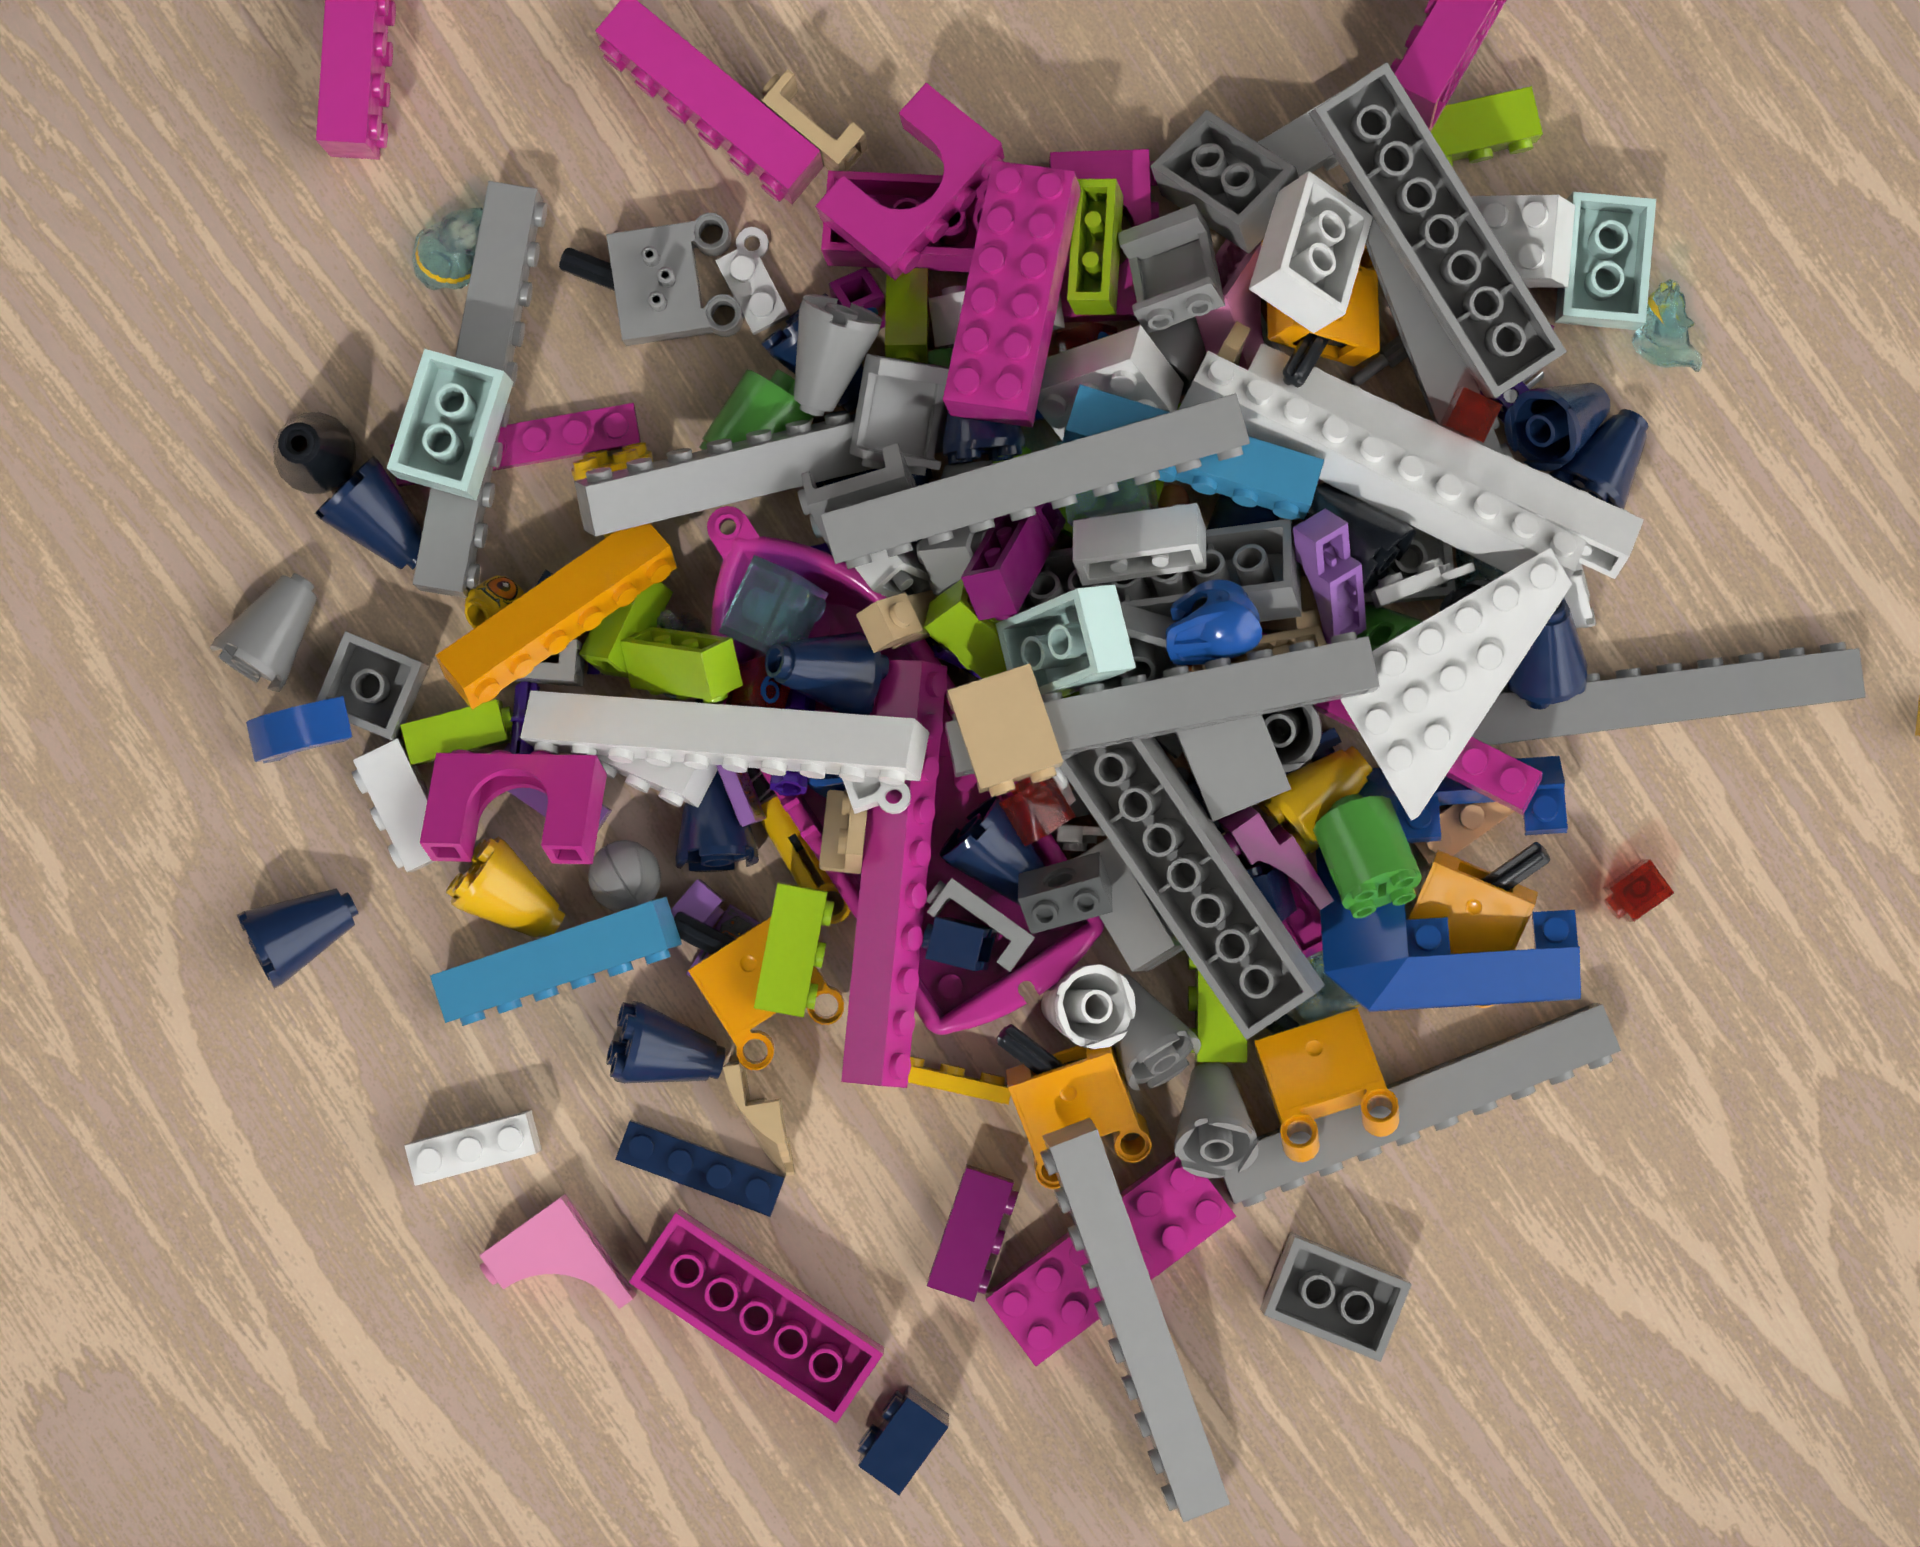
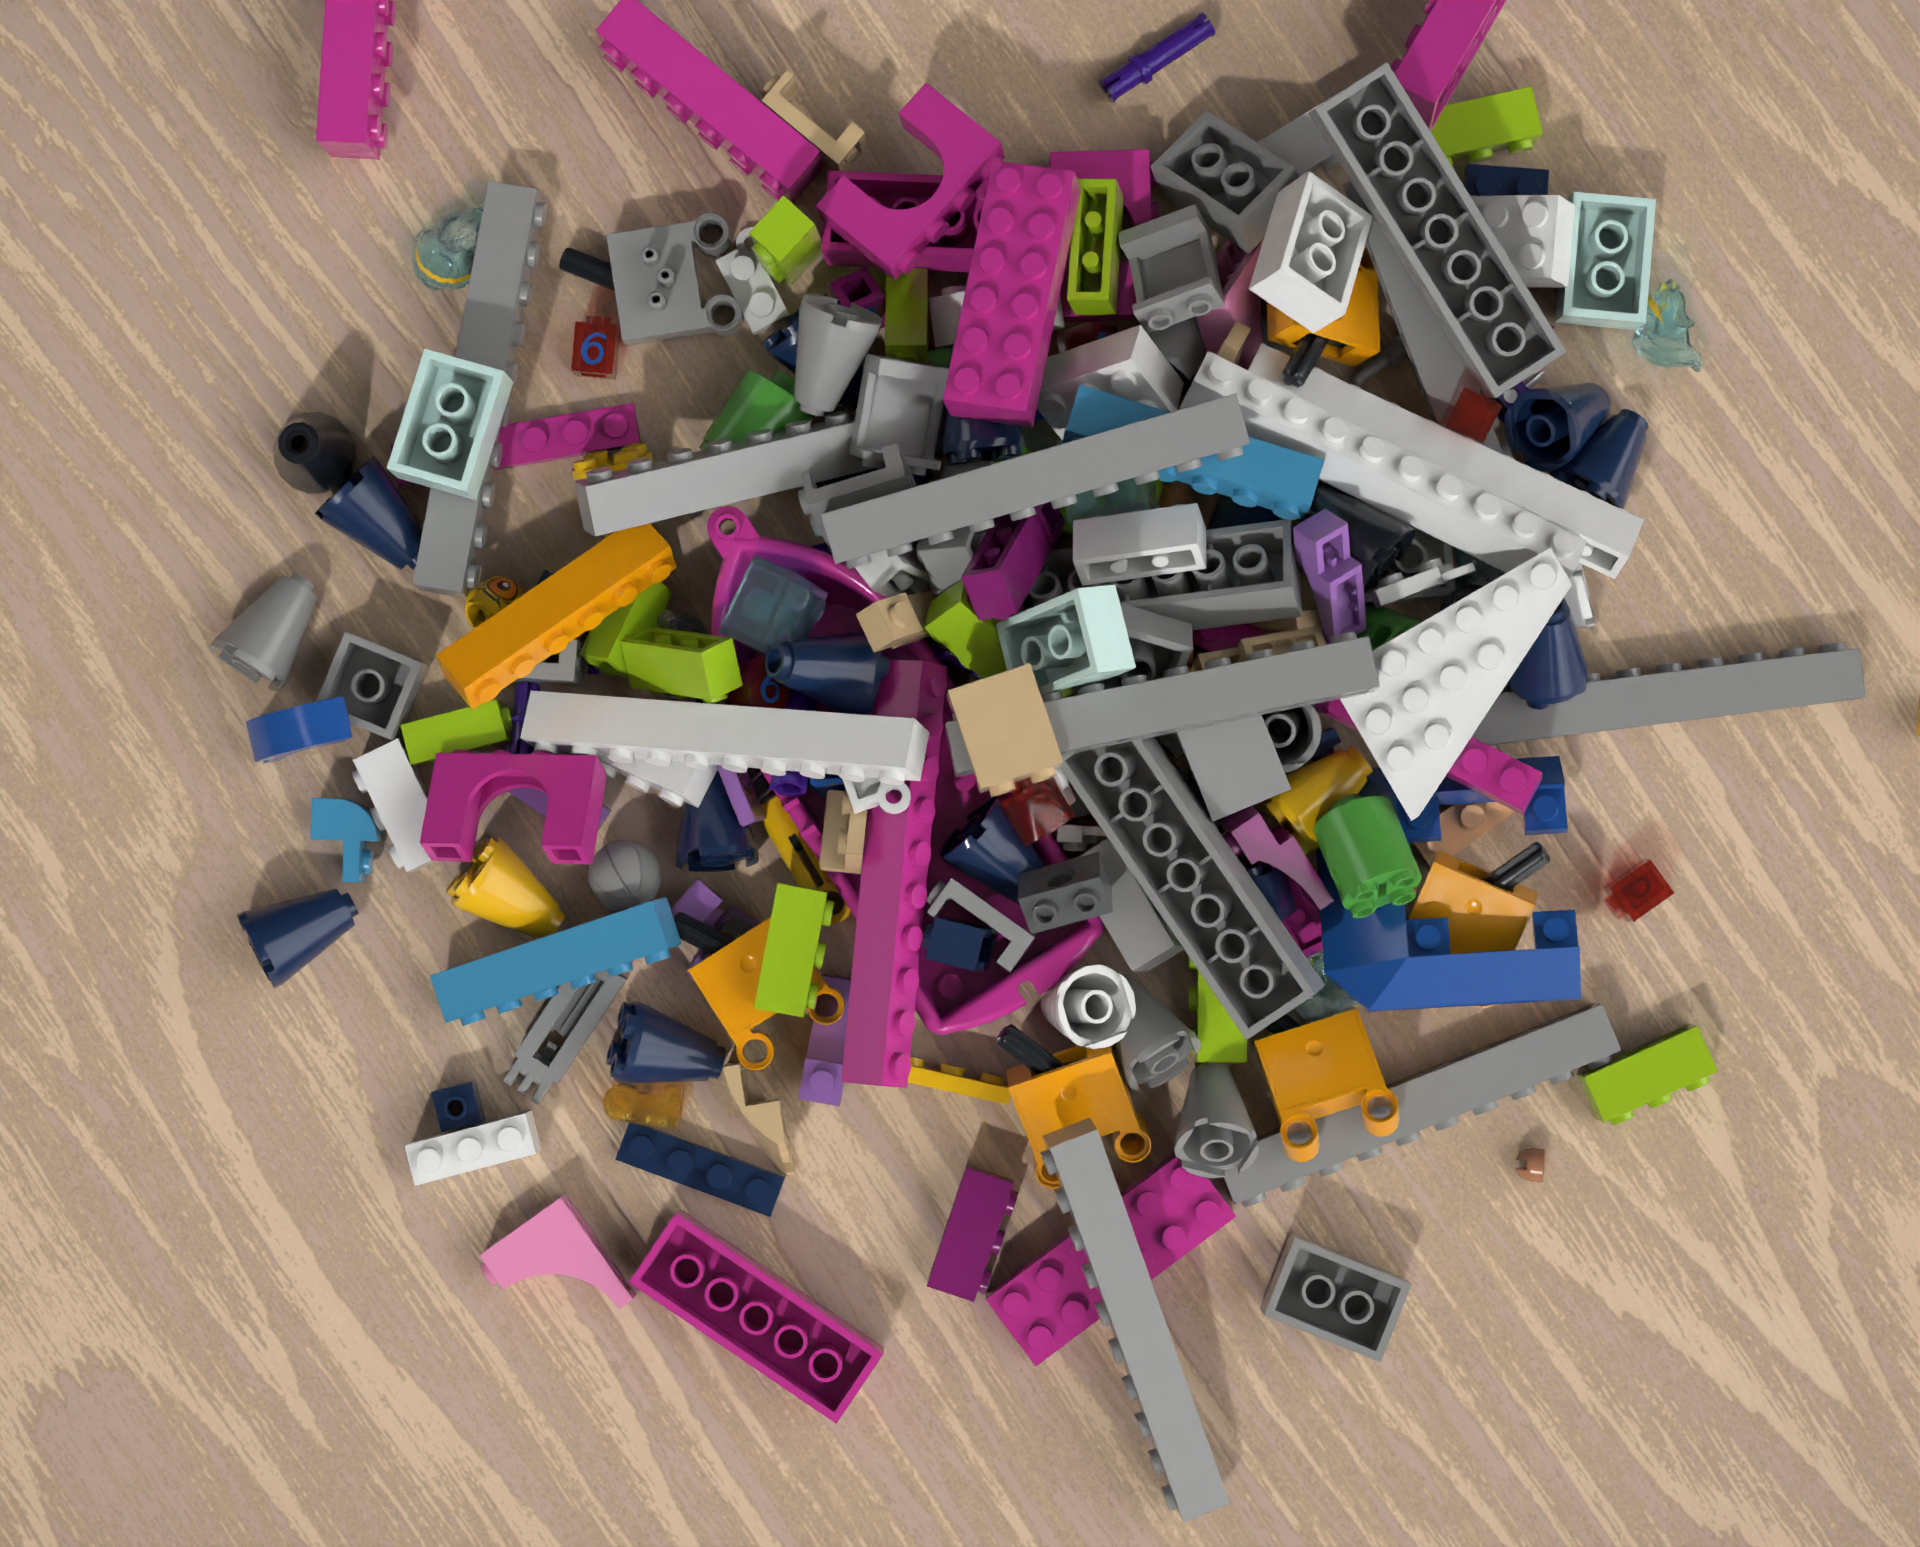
(348, 822): none -> dark azure brick
(472, 1106): none -> dark blue plate
(571, 1014): none -> light grey hinge
(595, 348): none -> clear red brick
(631, 1105): none -> clear yellow leg
(785, 242): none -> lime brick
(825, 1049): none -> medium lavender slope
(903, 1439): dark blue brick -> none
(1144, 65): none -> dark purple pin
(1219, 629): blue helmet -> none
(1502, 180): none -> dark blue plate
(1535, 1164): none -> nougat hinge
(1648, 1075): none -> lime brick

